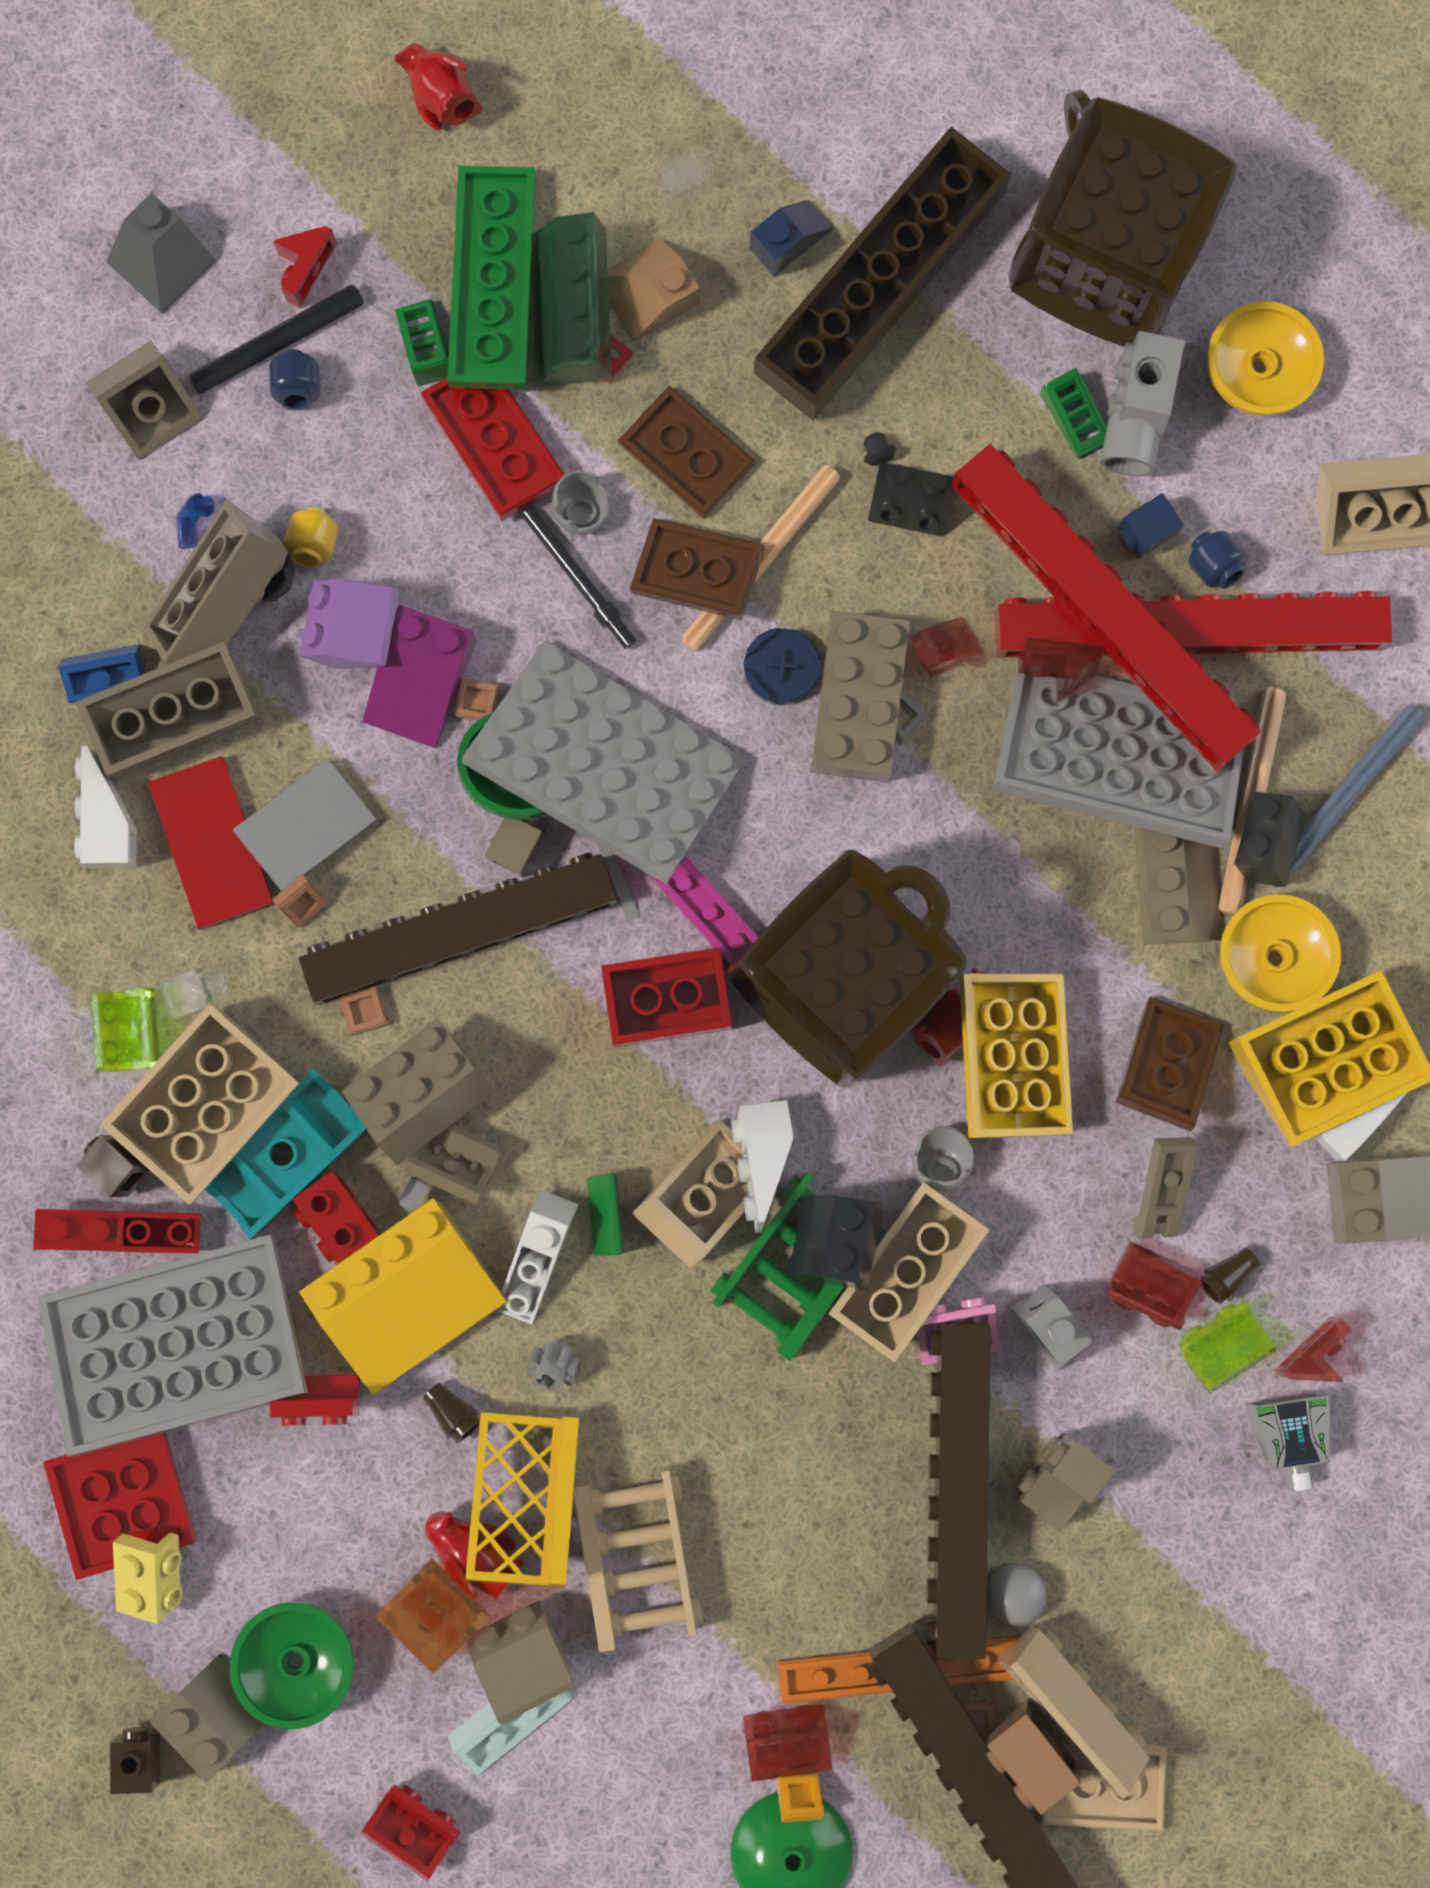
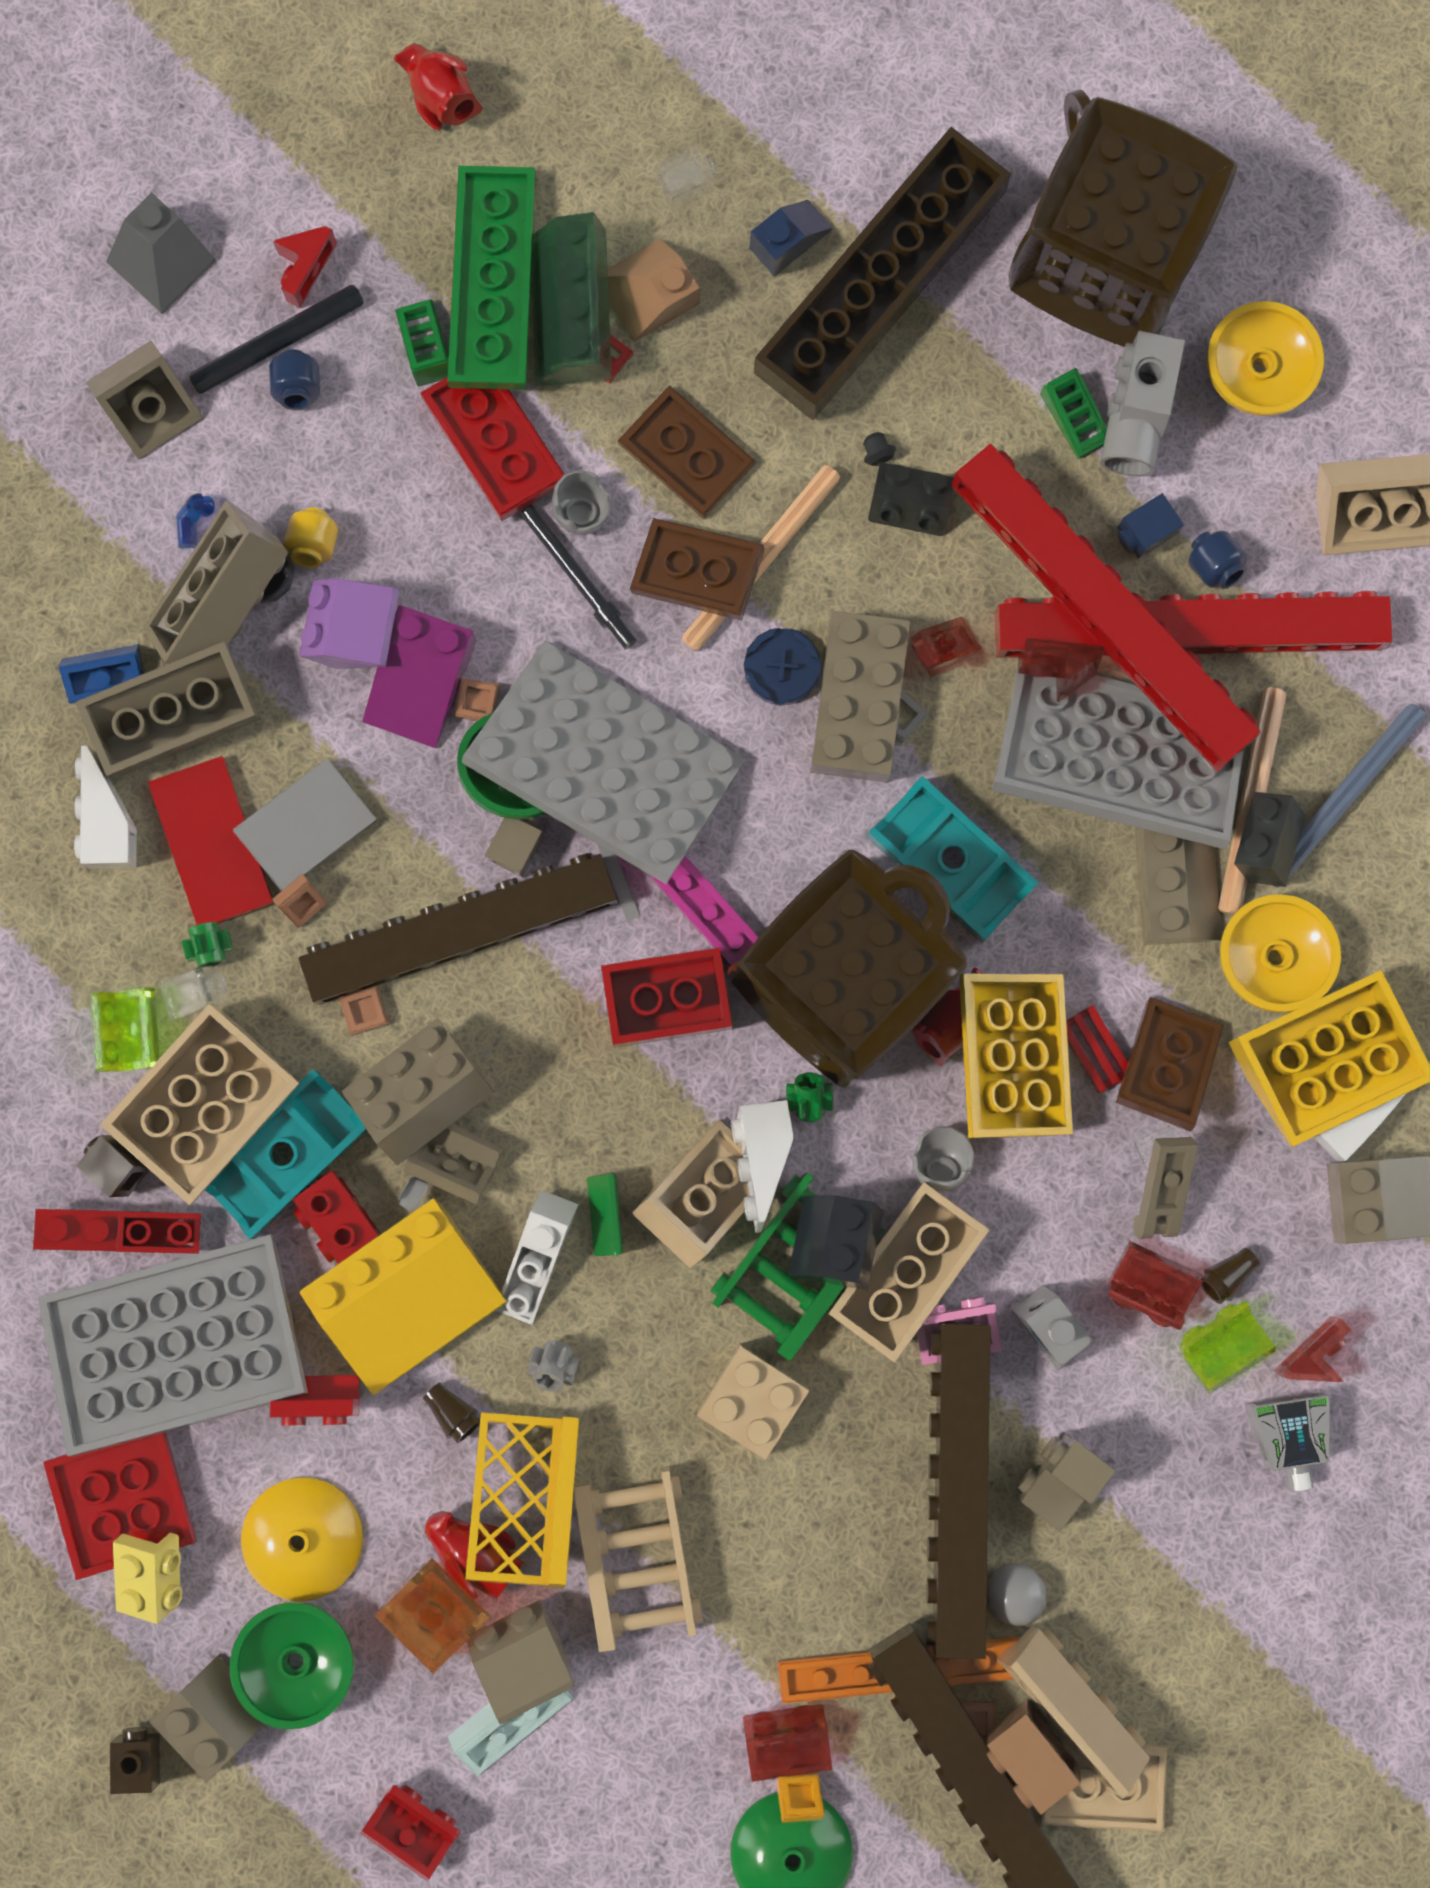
(207, 945): none -> green gear
(324, 1521): none -> yellow dish
(752, 1401): none -> tan piece
(809, 1097): none -> green gear
(986, 883): none -> teal piece
(1108, 1040): none -> red tile

